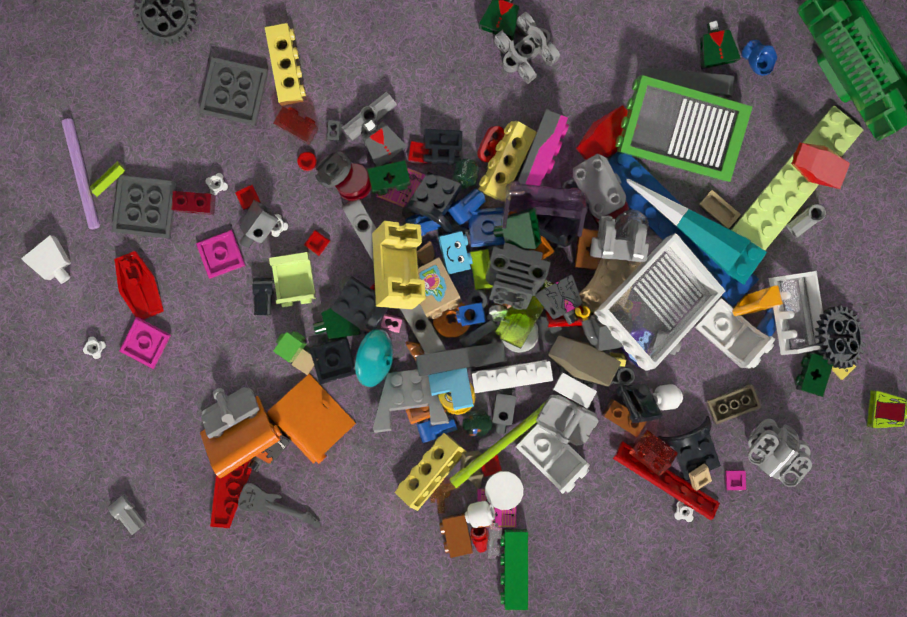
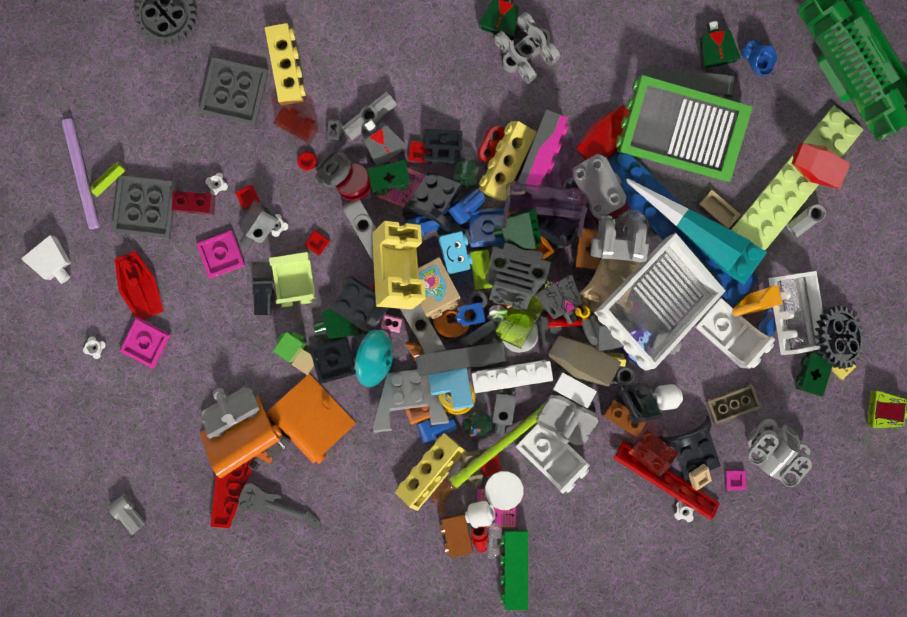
(426, 253): medium nougat tile -> none

